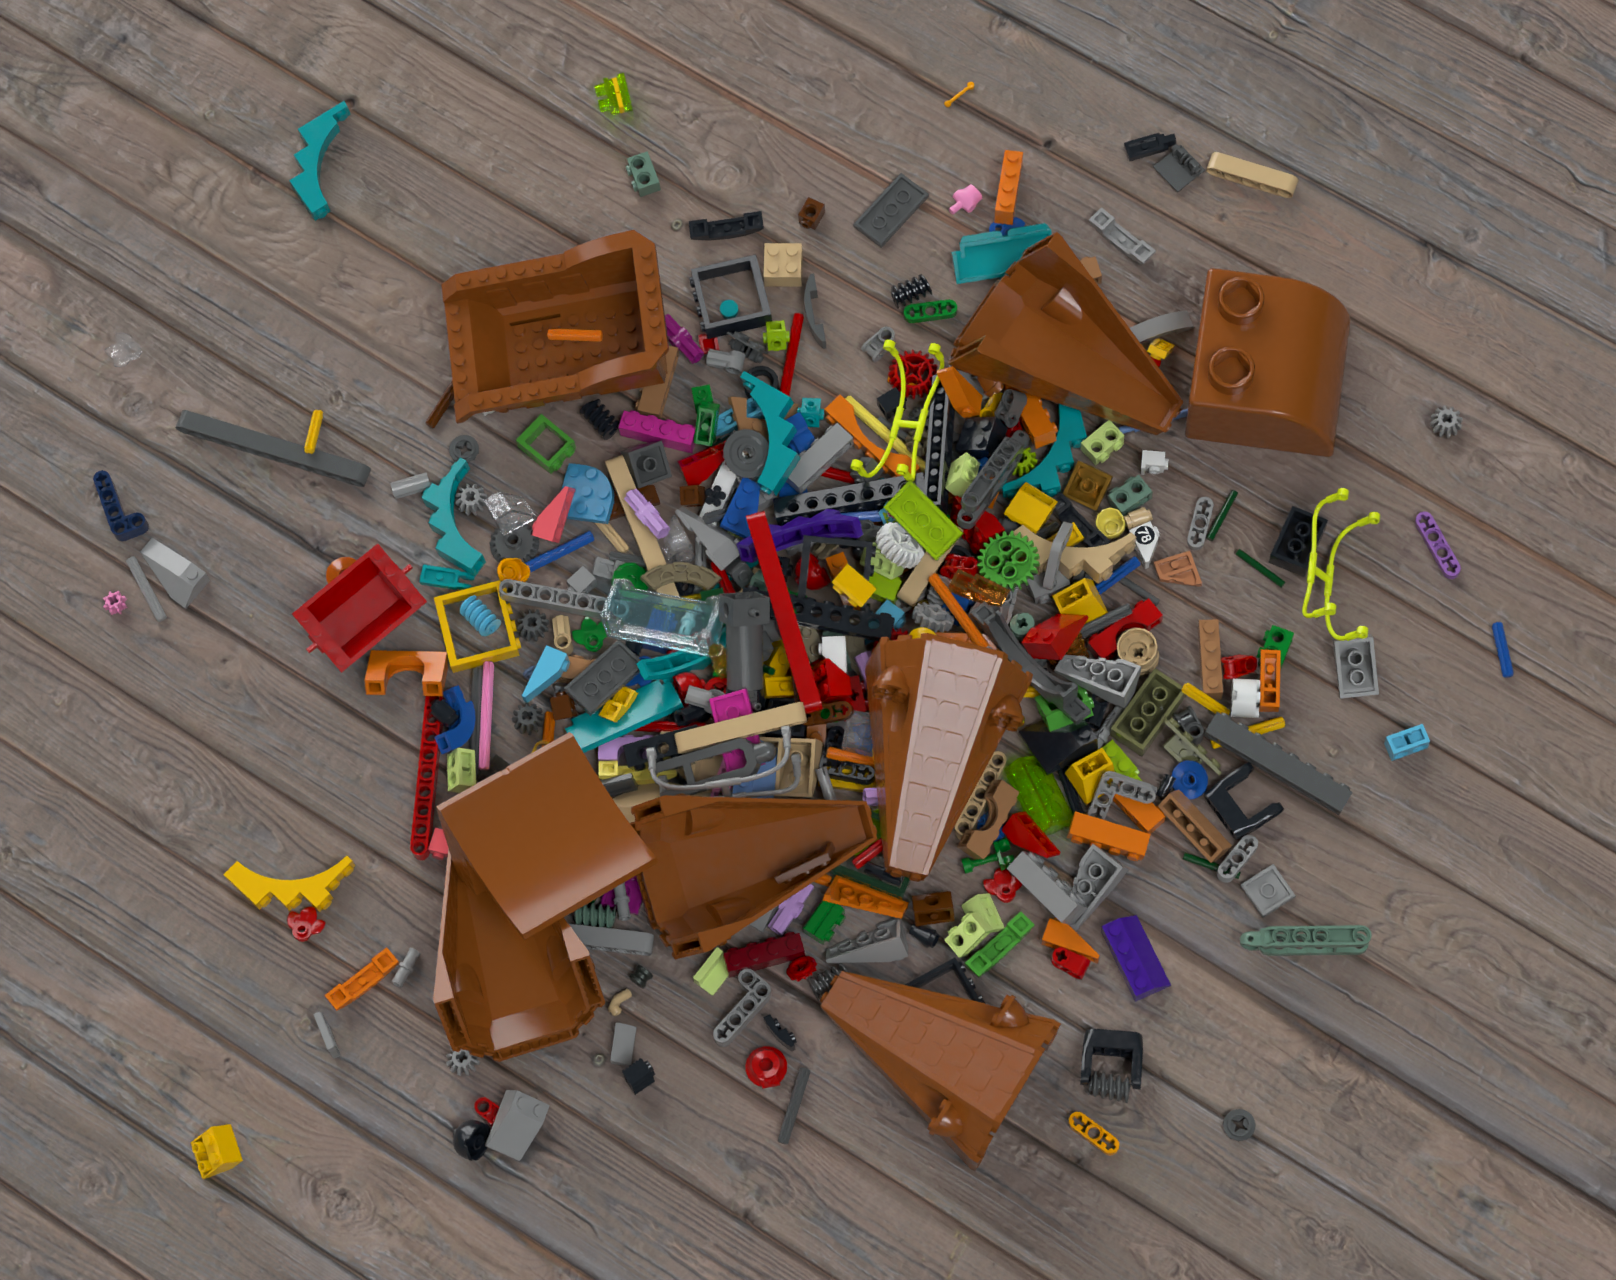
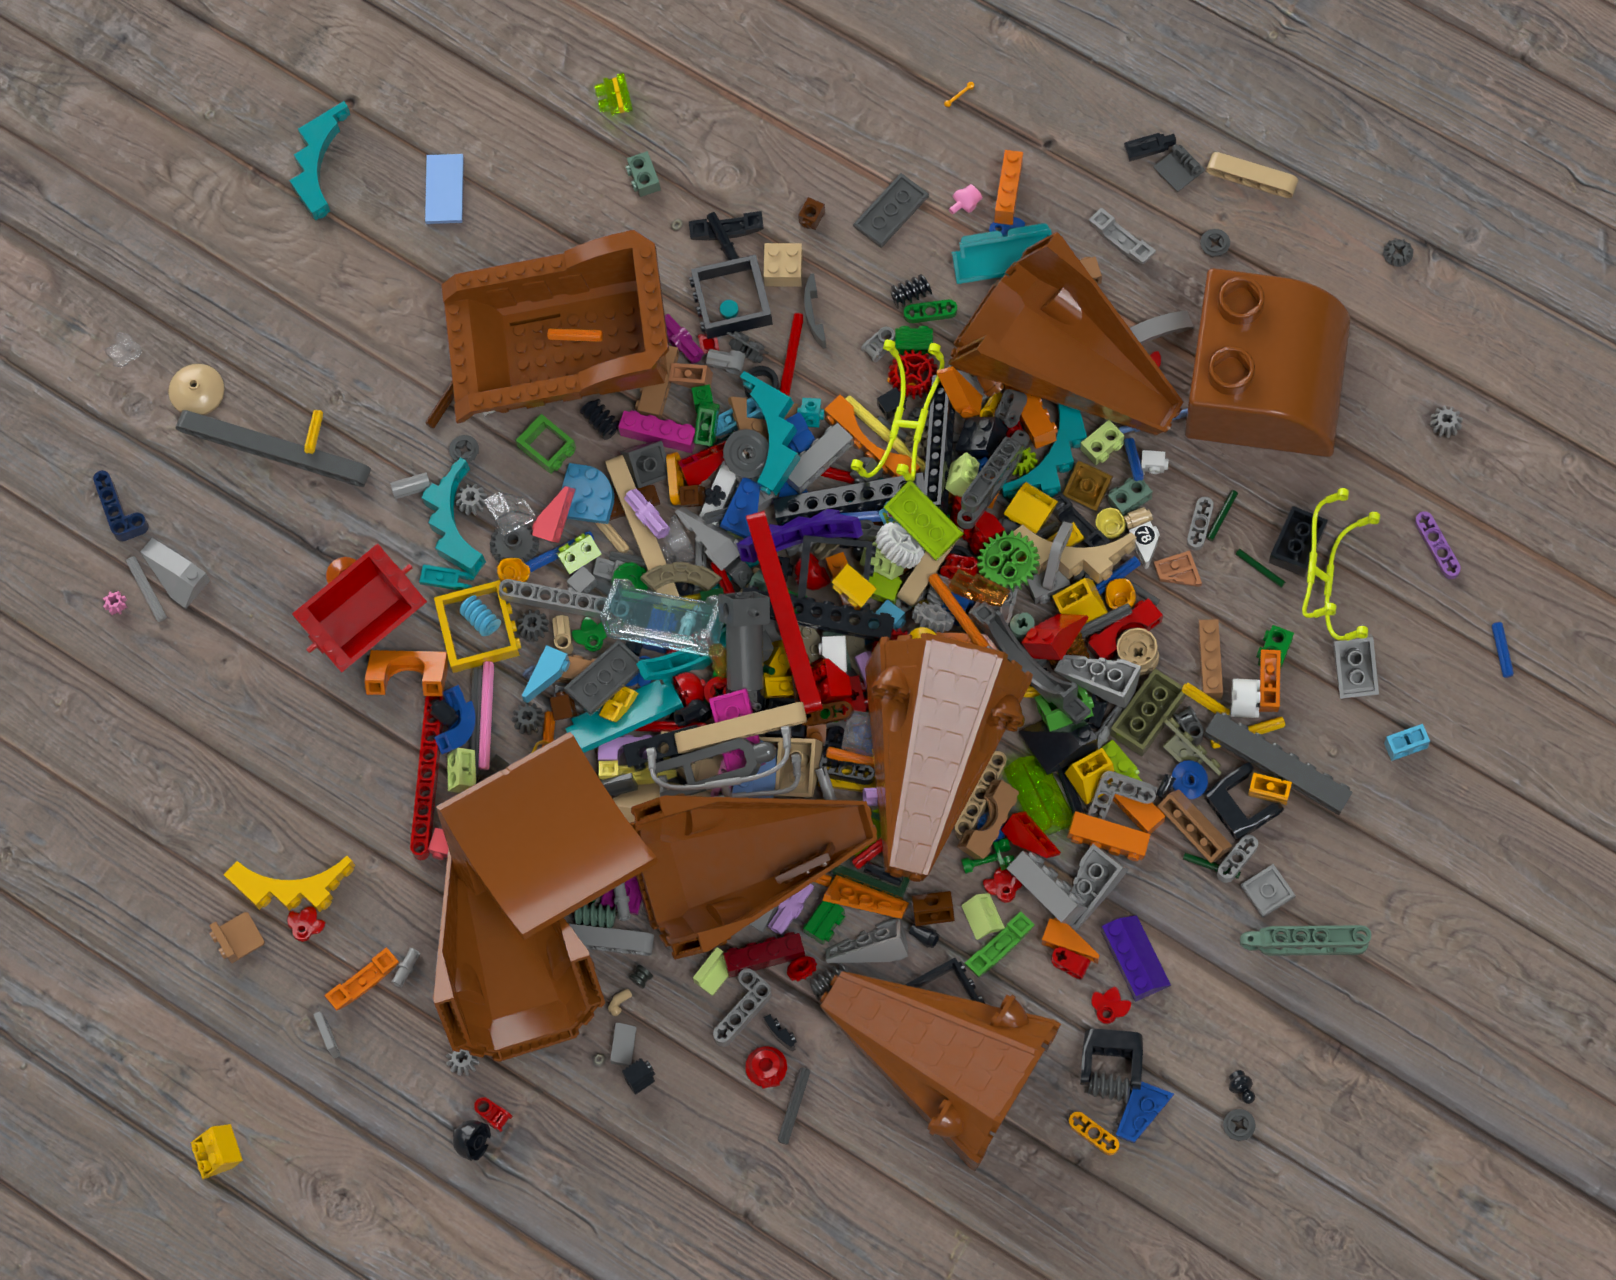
(201, 398): none -> tan dish
(237, 937): none -> medium nougat bracket
(444, 189): none -> light blue tile
(516, 1124): light grey slope -> none
(578, 553): none -> lime brick
(675, 477): none -> light orange beam
(690, 375): none -> nougat slope
(701, 697): light grey piece -> none
(726, 246): none -> black axle
(776, 335): lime brick -> none
(913, 338): none -> green brick
(971, 938): yellowish green brick -> none
(1110, 1003): none -> red plate
(1119, 593): none -> light orange hair
(1133, 458): none -> blue axle
(1141, 1111): none -> blue wing
(1160, 349): yellow plate -> none
(1215, 235): none -> dark grey gear
(1238, 665): red piece -> none
(1242, 1084): none -> black animal
(1270, 788): none -> light orange brick
(1397, 259): none -> dark grey gear

